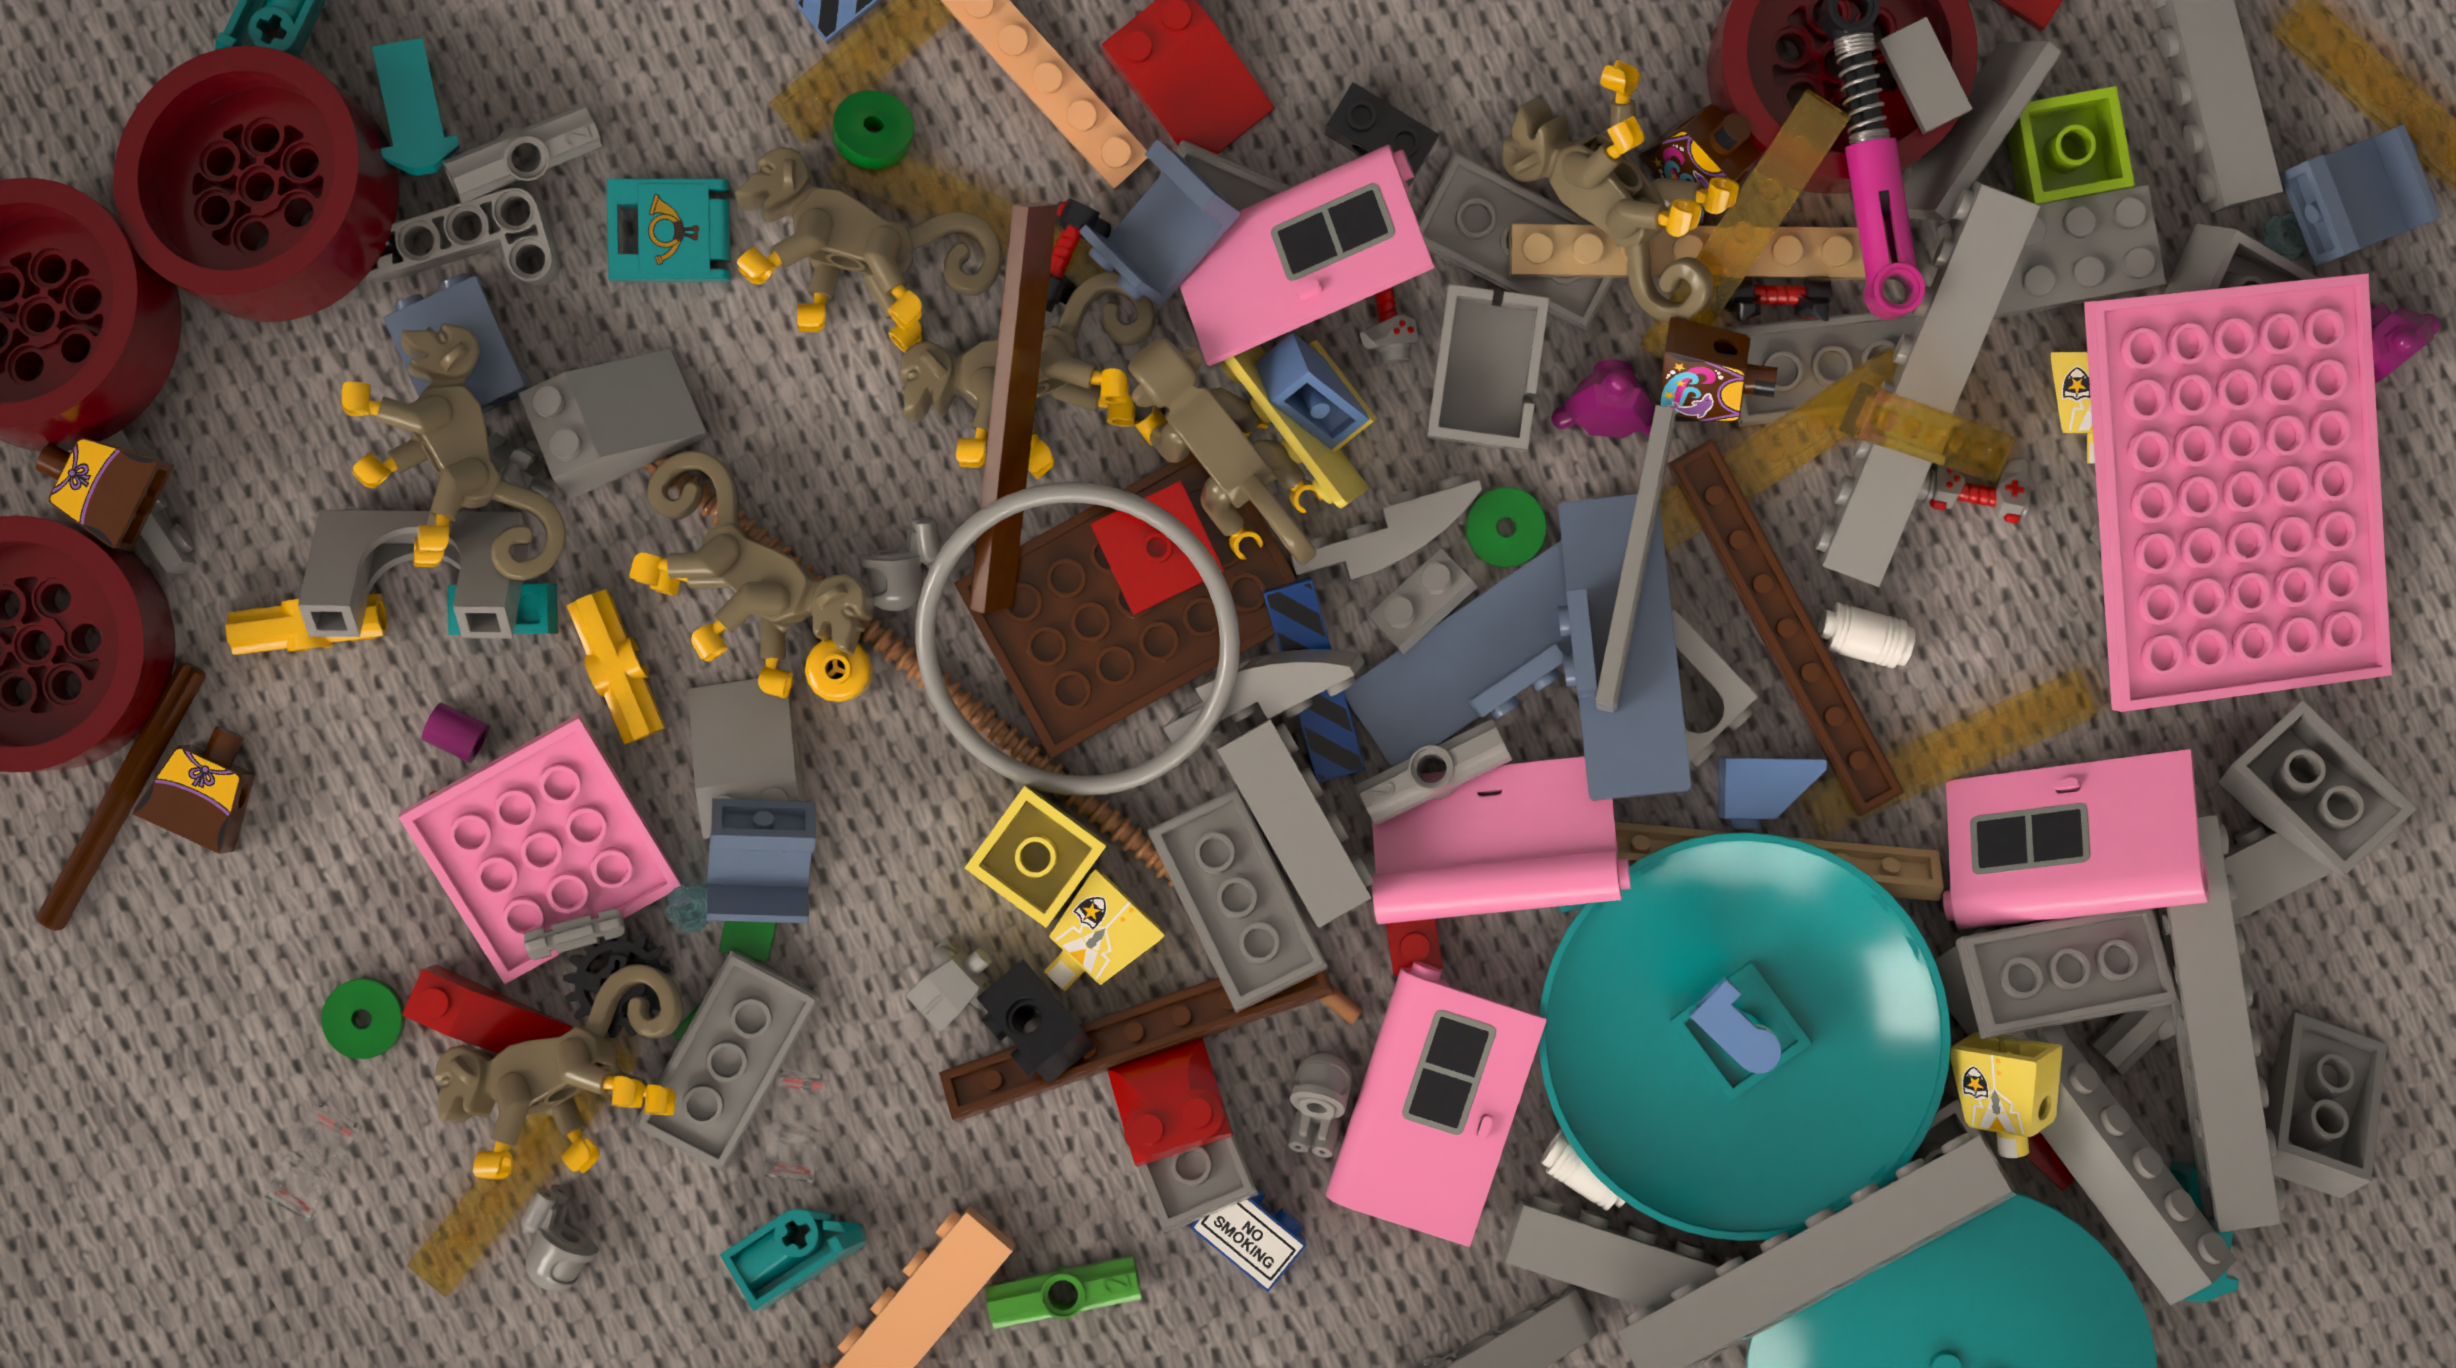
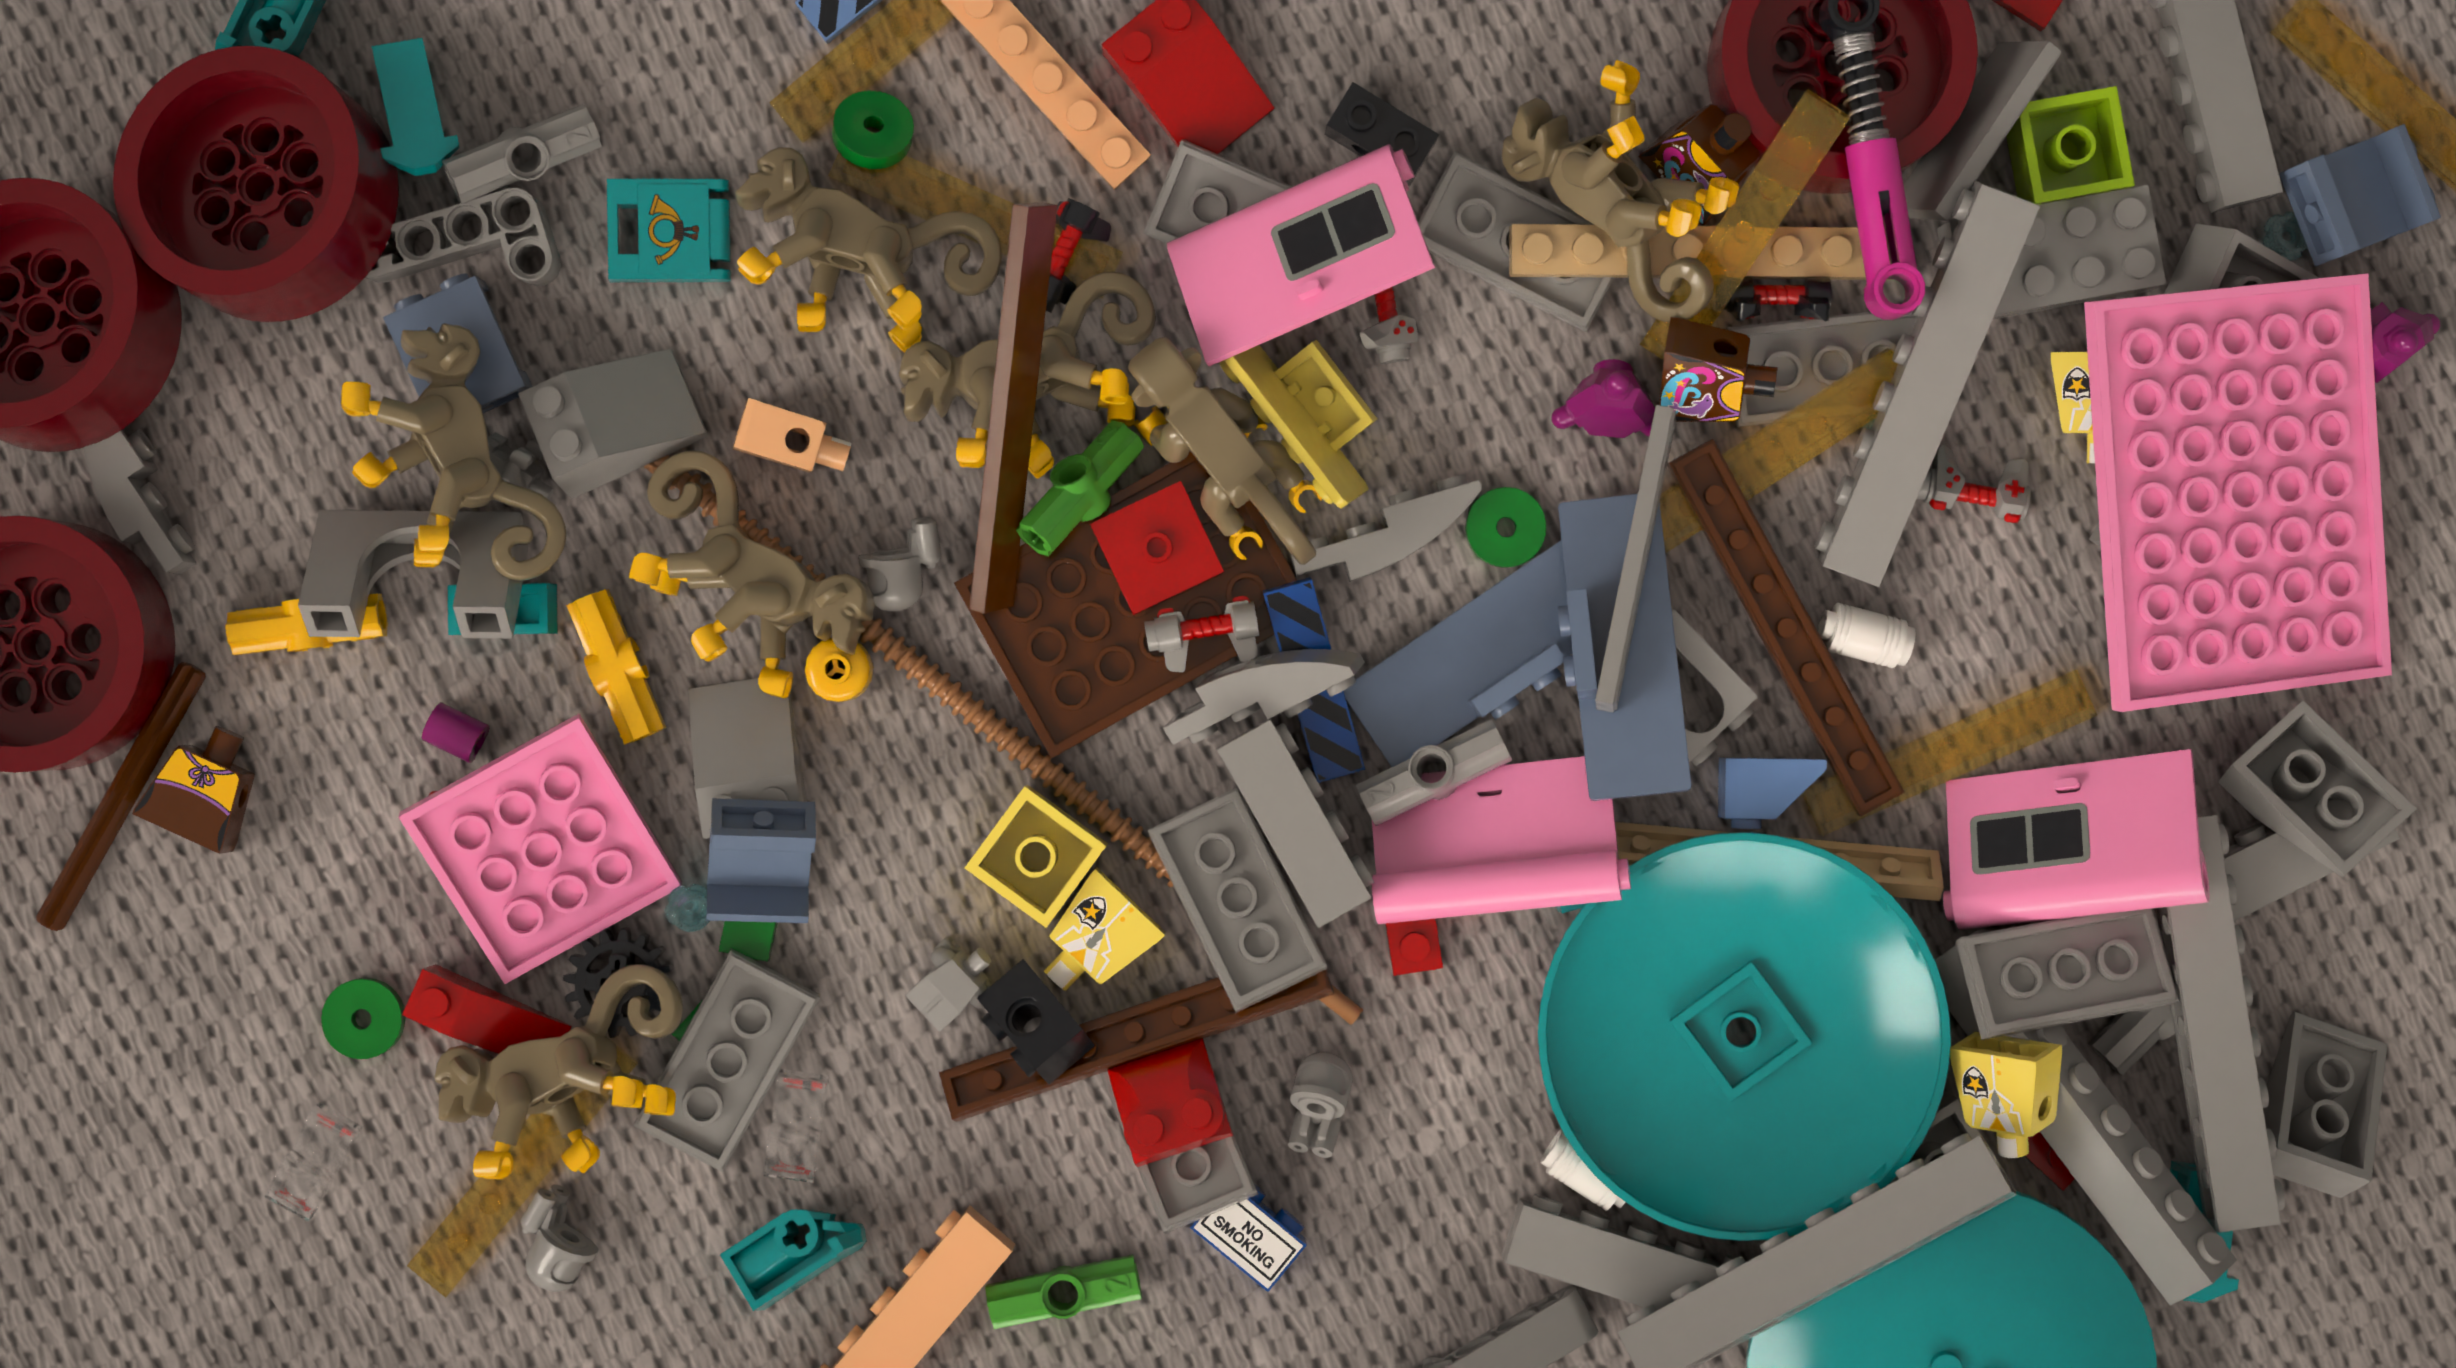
(104, 488): reddish brown torso -> none
(574, 933): light grey axle -> none
(764, 434): none -> light nougat torso
(1080, 488): none -> bright green piece
(1142, 509): light grey piece -> none
(1165, 229): sand blue panel -> none
(1171, 632): none -> light grey piece
(1310, 391): medium blue slope -> none
(1417, 1116): bright pink door -> none
(1422, 601): light grey plate -> none
(1487, 367): light grey piece -> none
(1748, 1043): medium blue leg -> none
(1924, 75): light grey tile -> none
(1926, 432): clear yellow tile -> none

